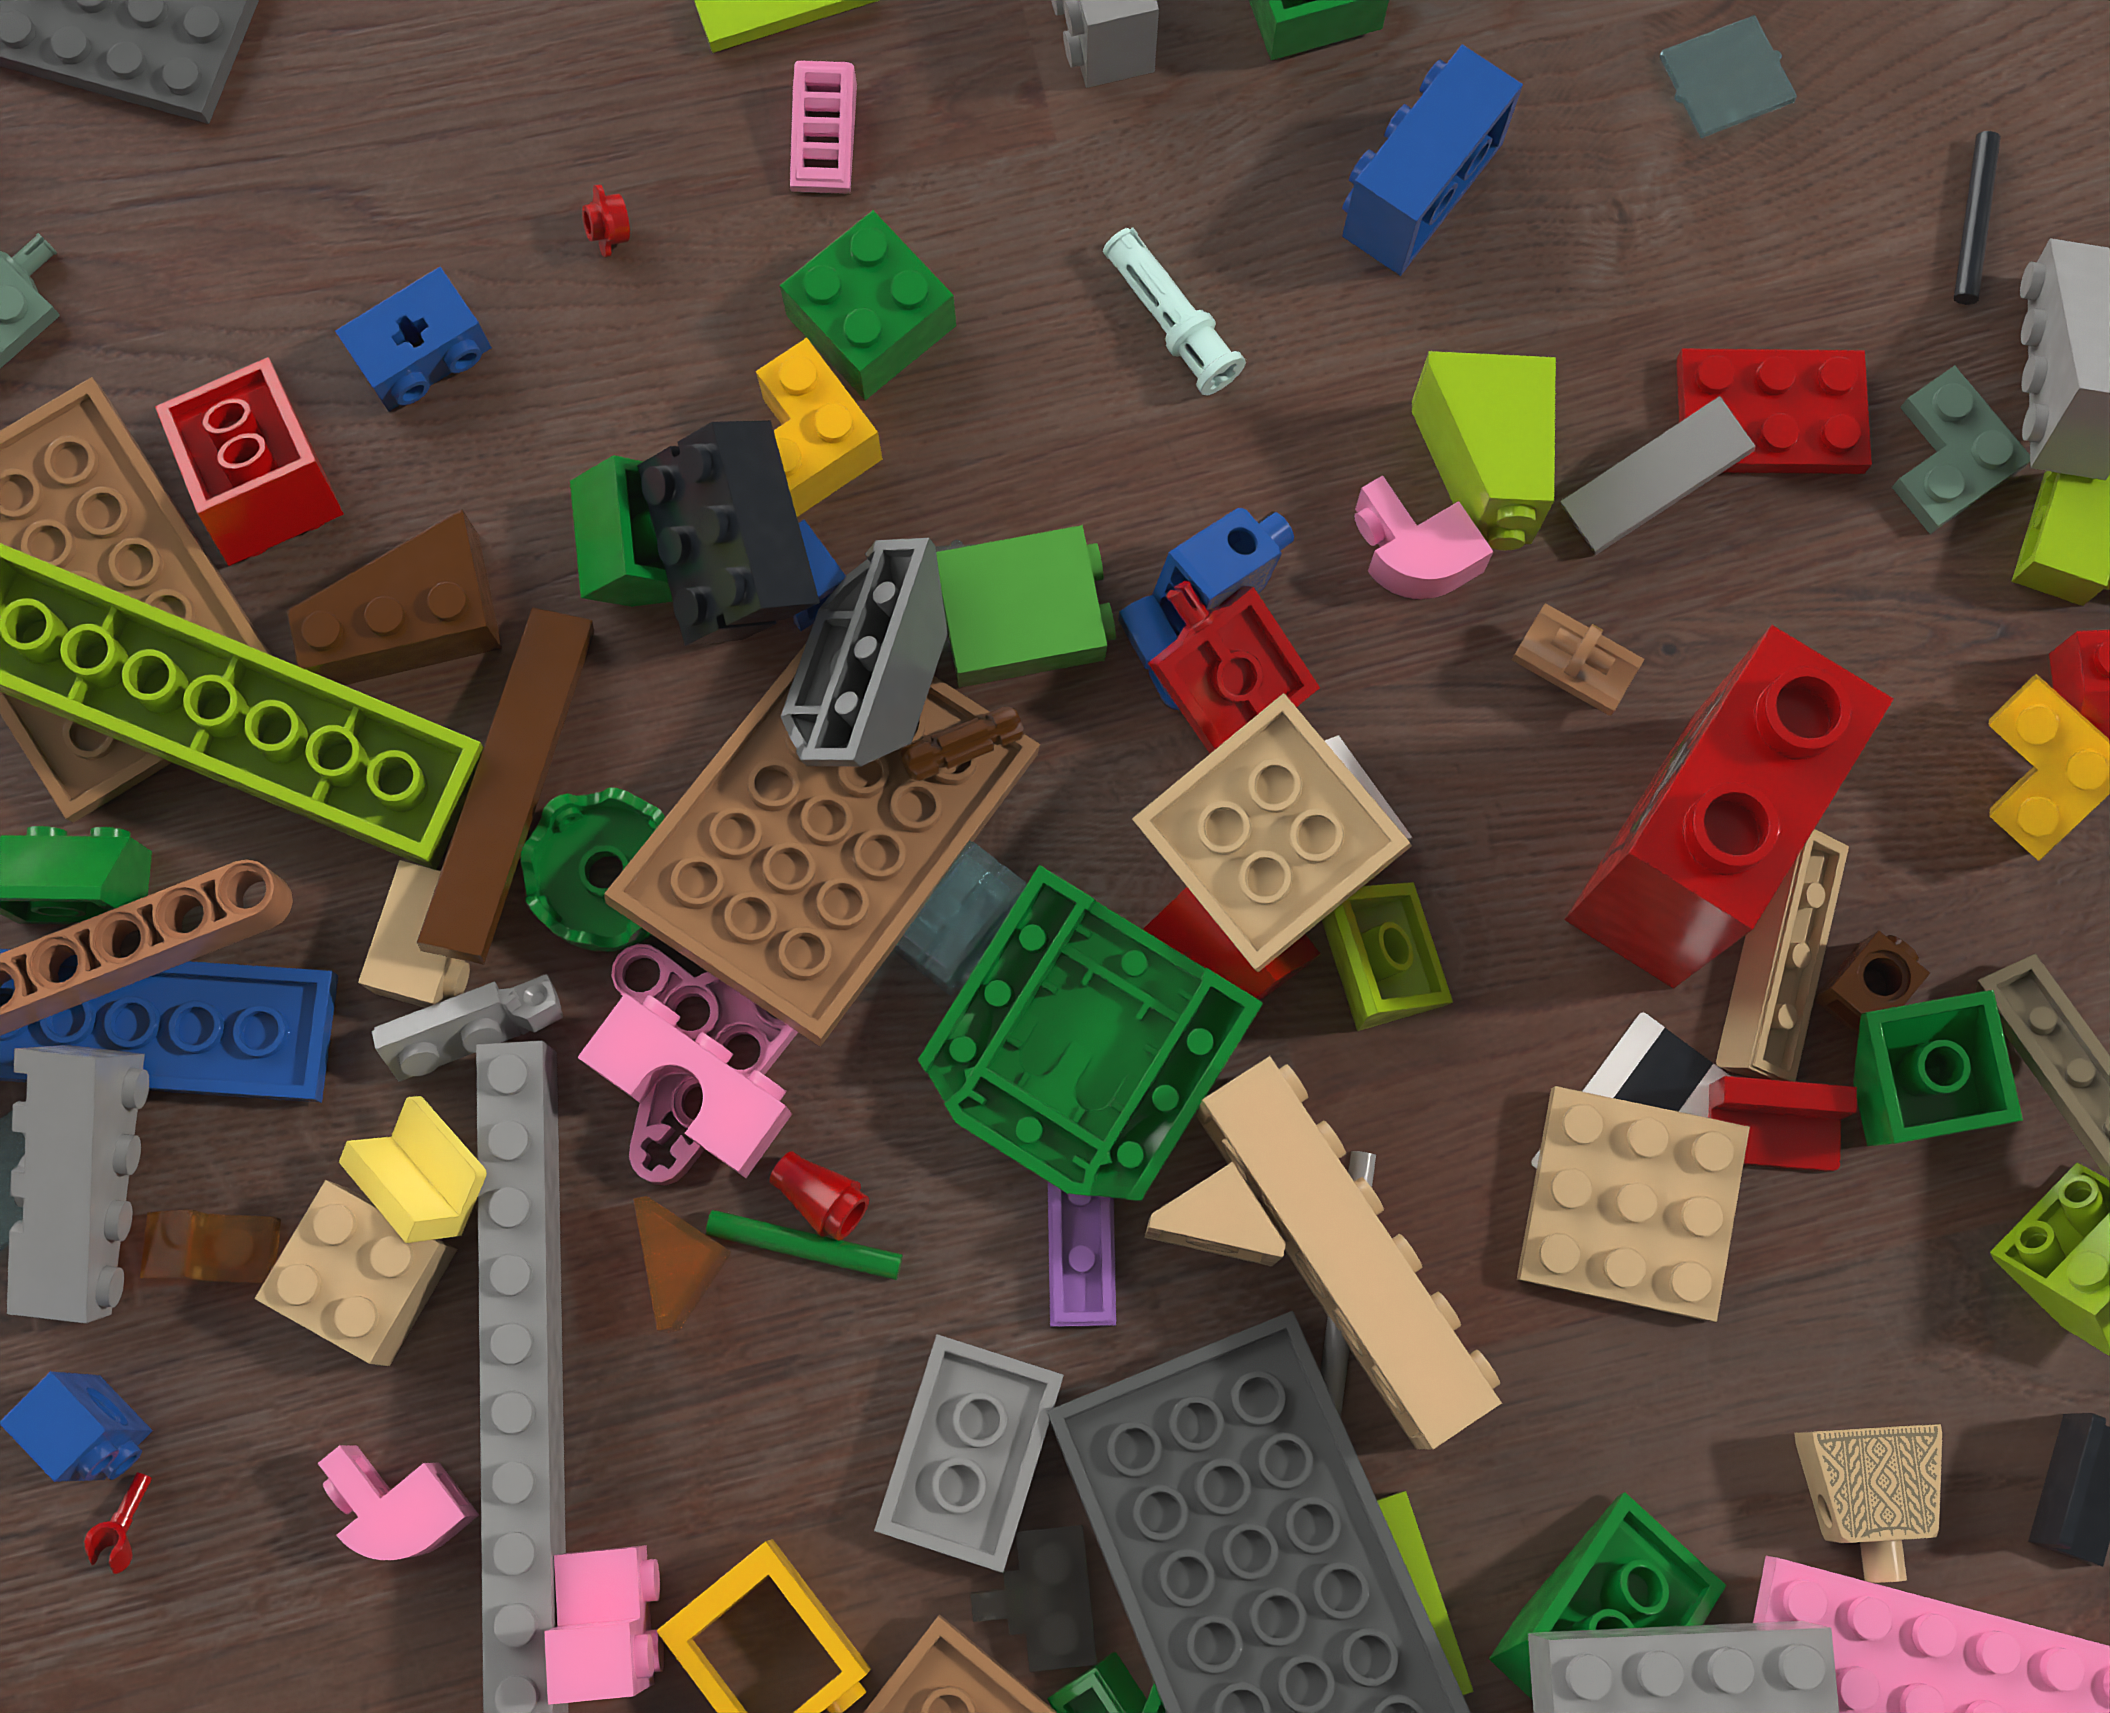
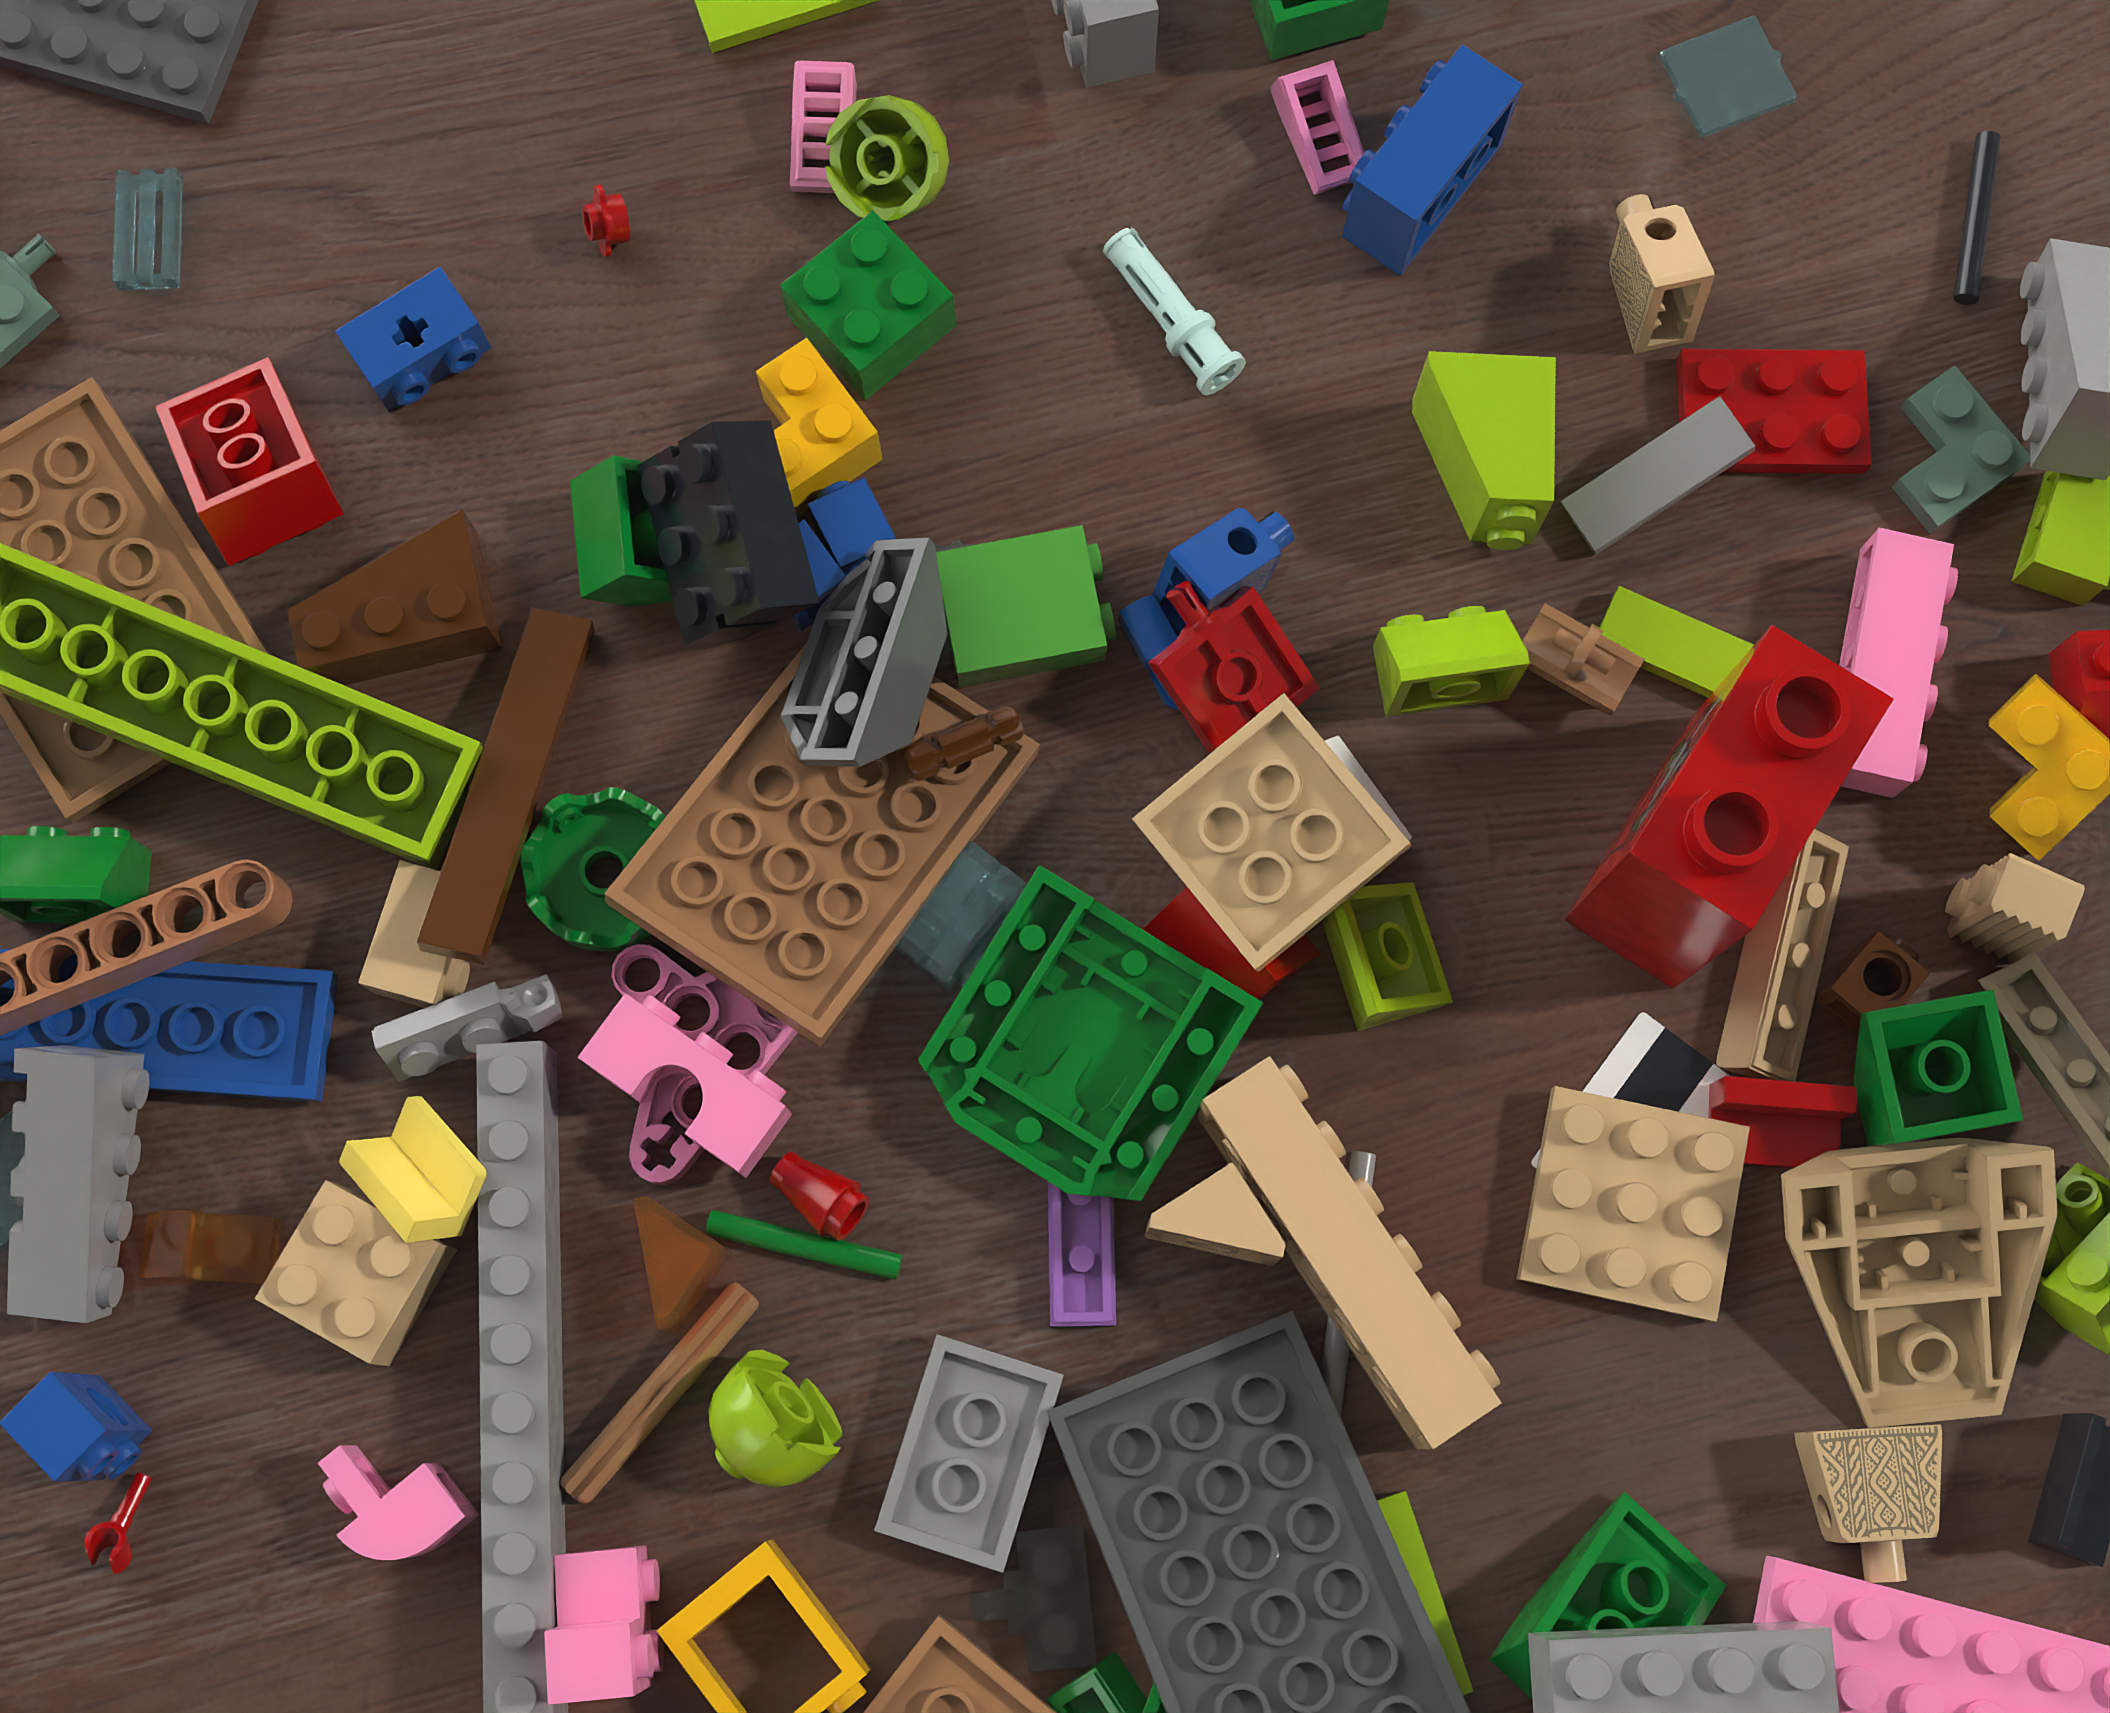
(124, 229): none -> clear light blue tile
(659, 1393): none -> medium nougat axle
(770, 1426): none -> lime cylinder
(849, 522): none -> blue brick
(886, 157): none -> lime cylinder
(1326, 81): none -> bright pink slope
(1419, 558): bright pink brick -> none
(1448, 660): none -> lime slope
(1659, 274): none -> tan torso
(1672, 642): none -> lime tile
(1892, 644): none -> bright pink brick
(1923, 1268): none -> tan wedge
(2013, 908): none -> tan brick

